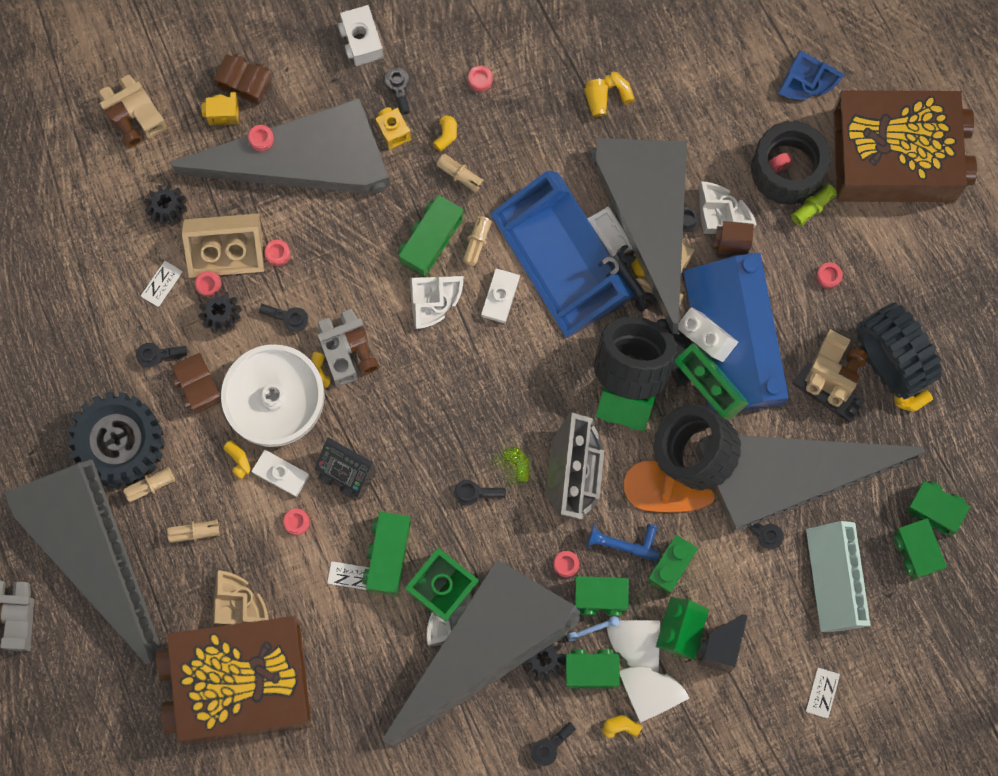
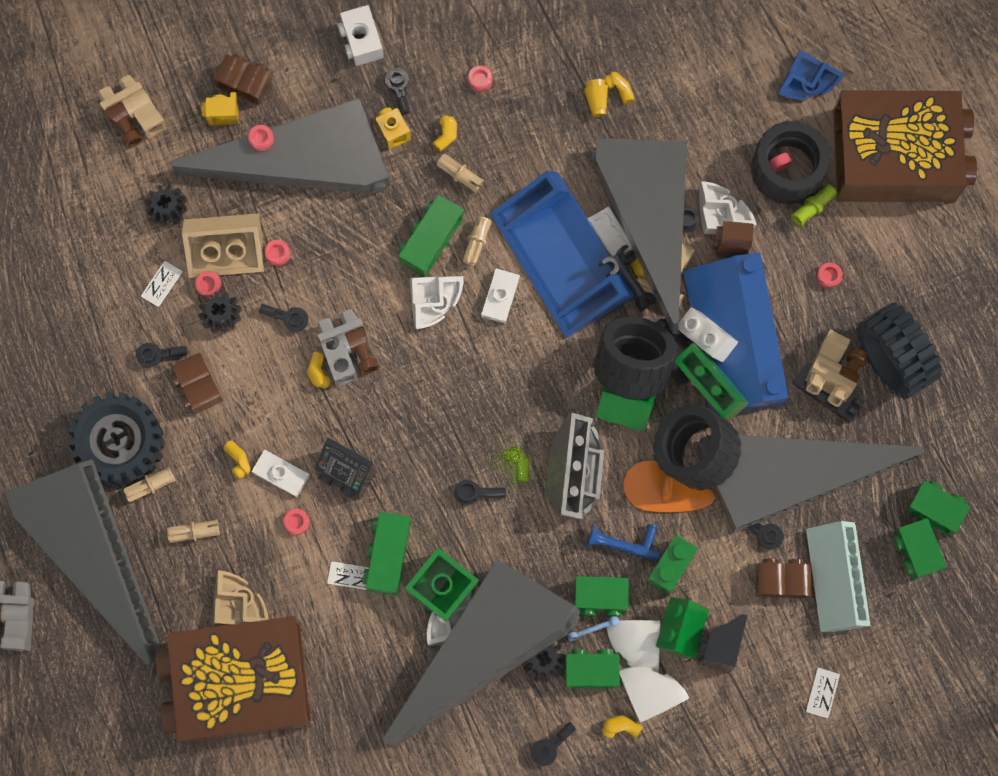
(272, 395): white dish -> none
(566, 564): coral tile -> none
(783, 580): none -> reddish brown brick
(914, 403): yellow arm -> none

